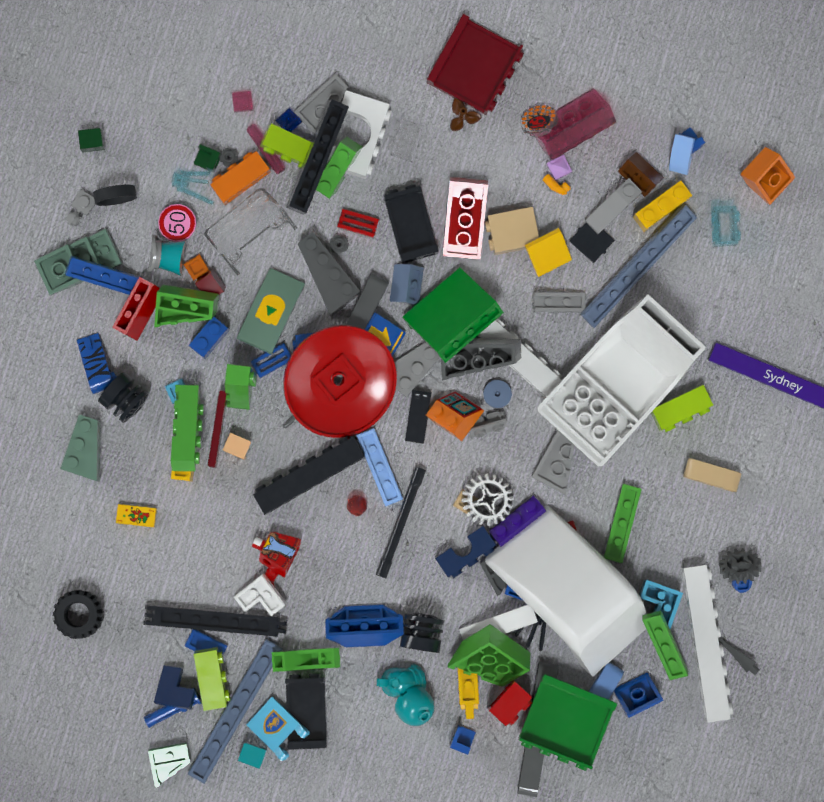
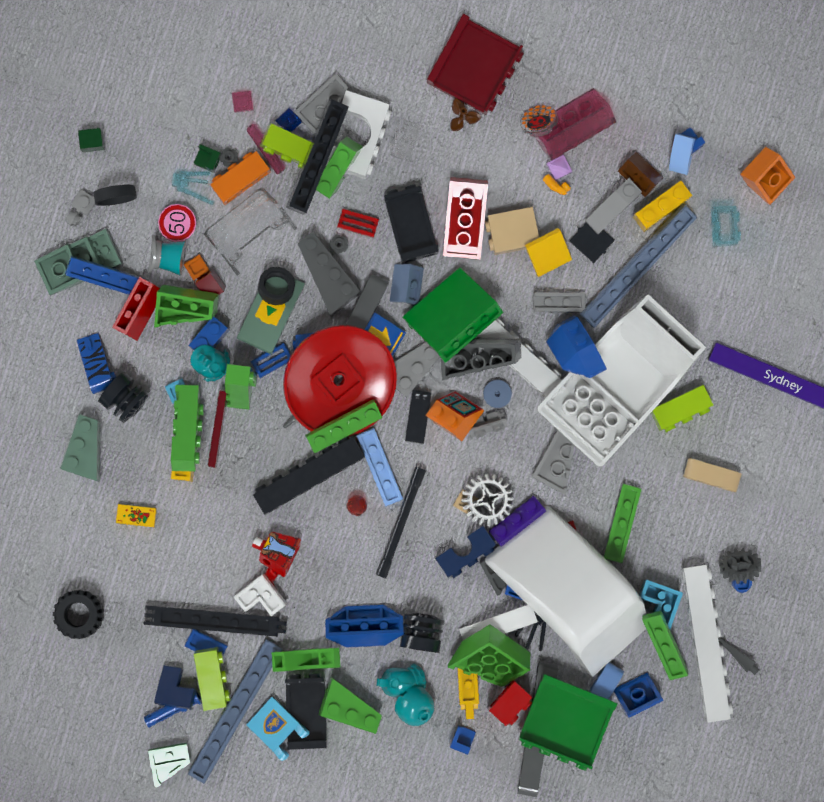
(210, 362): none -> teal helmet
(237, 446): light nougat panel -> none
(252, 755): teal panel -> none
(271, 298): none -> black tyre
(343, 426): none -> bright green plate
(347, 708): none -> bright green wedge
(575, 348): none -> blue wedge

